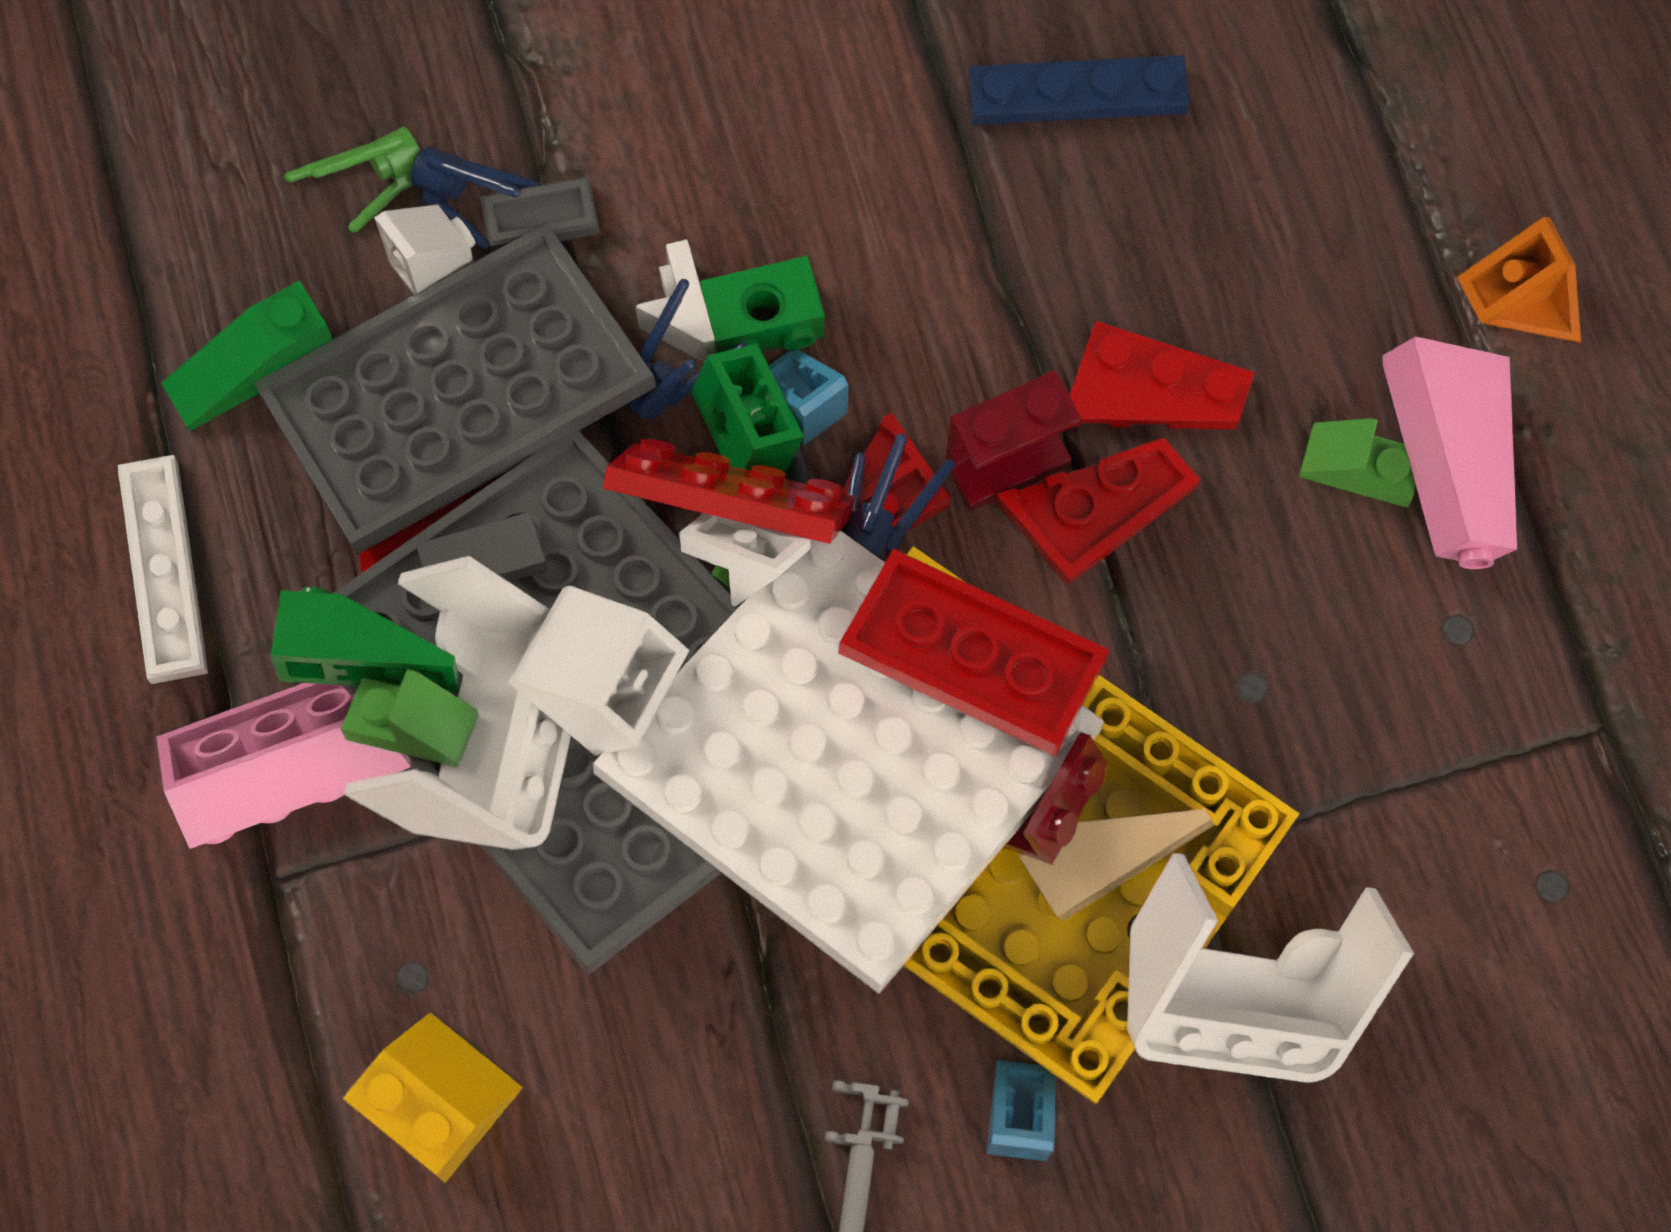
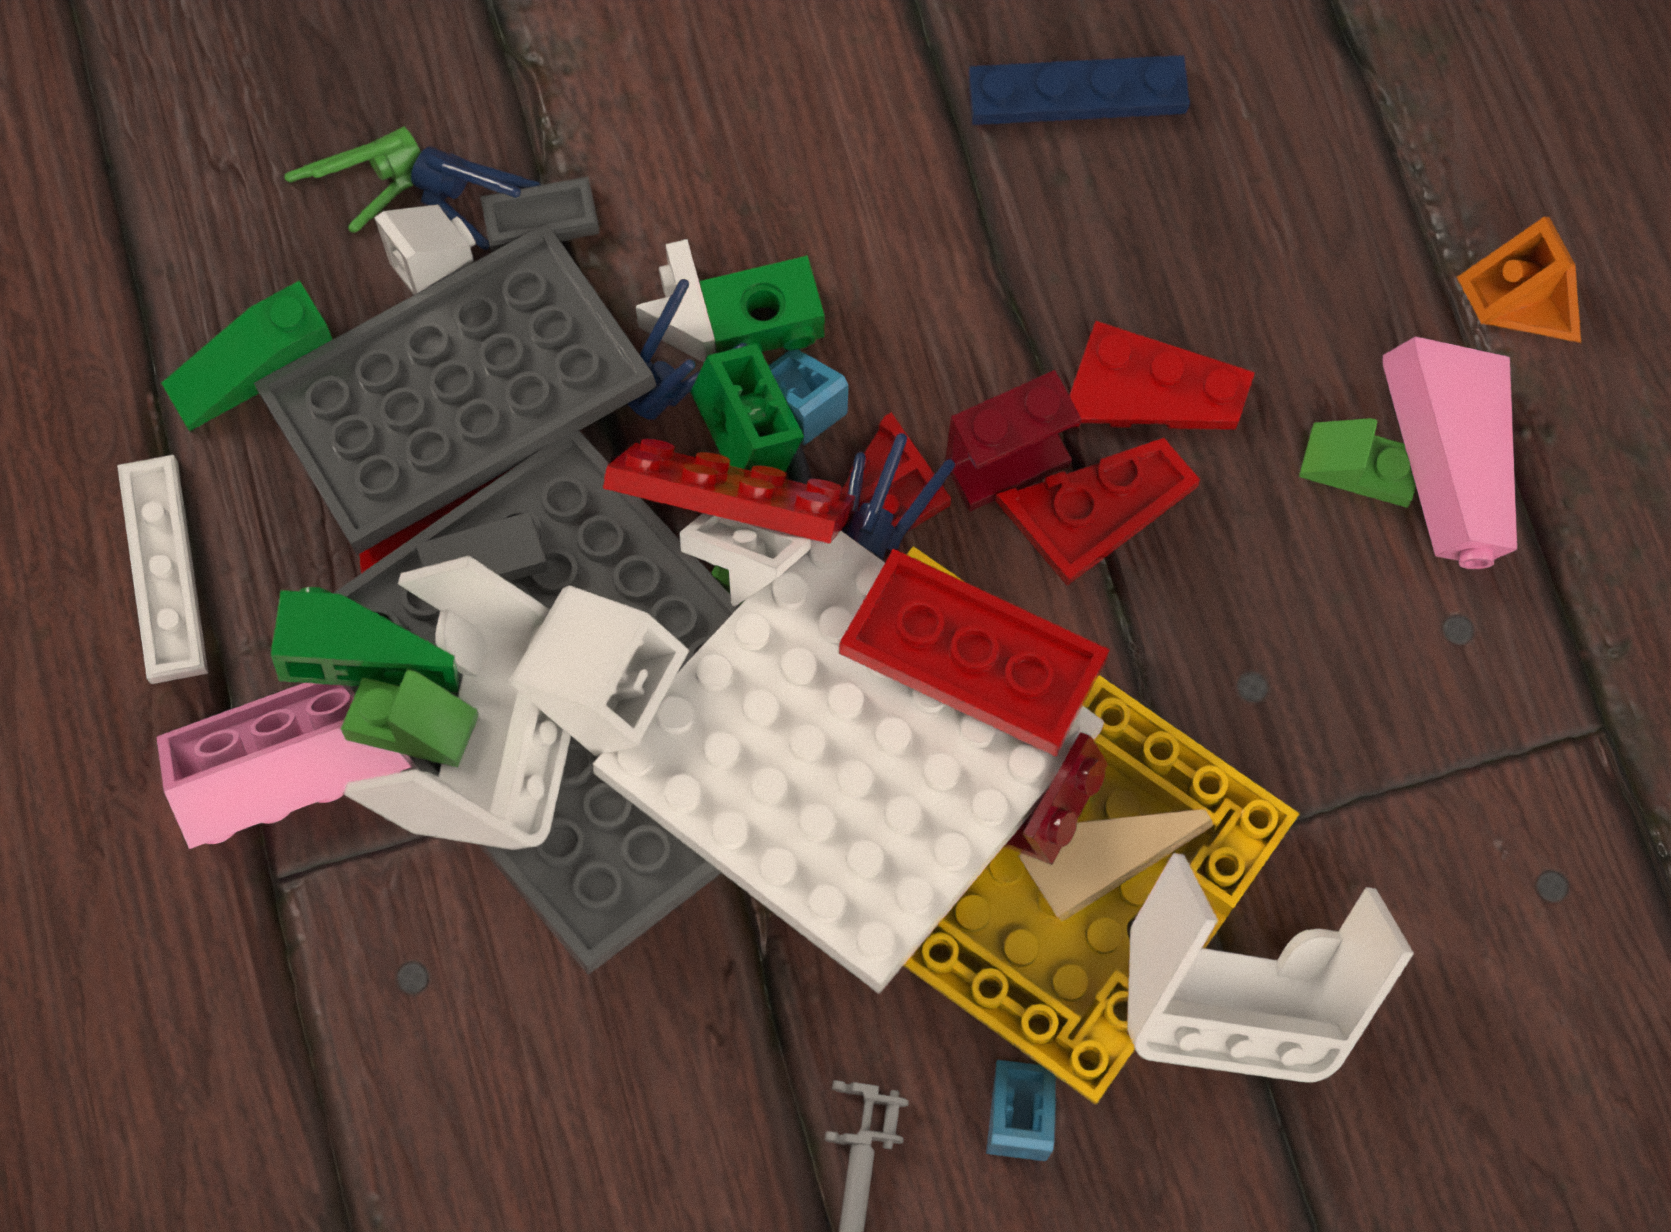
(433, 1095): yellow slope -> none

